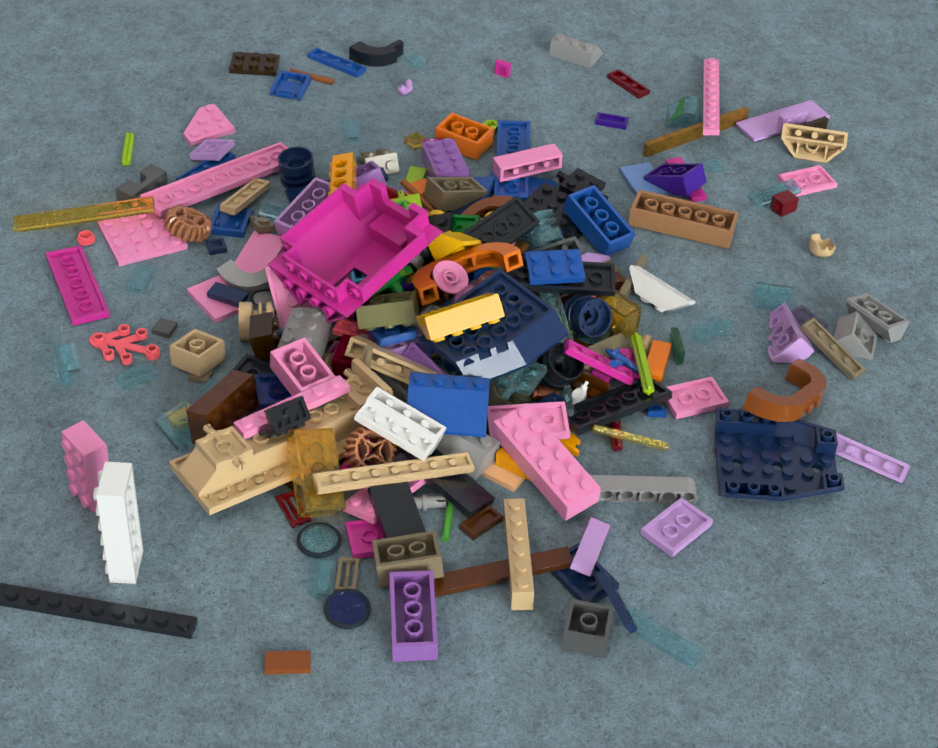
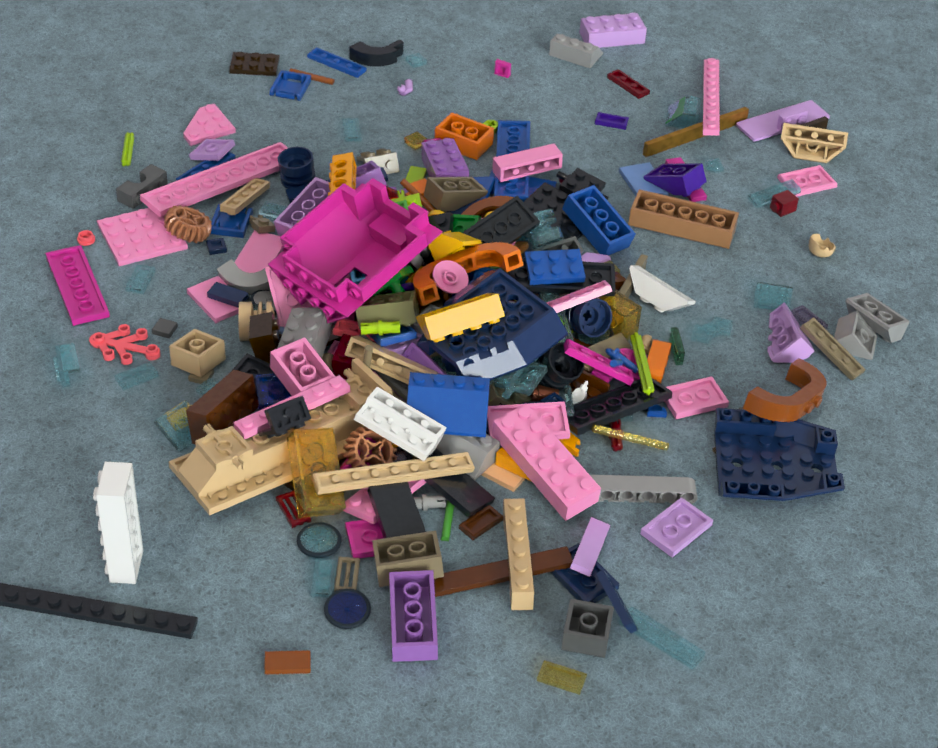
(84, 214): clear yellow tile -> none
(84, 459): bright pink brick -> none
(380, 327): none -> lime pin
(562, 677): none -> clear yellow tile
(580, 296): none -> bright pink tile
(613, 30): none -> lavender brick
(871, 459): lavender plate -> none

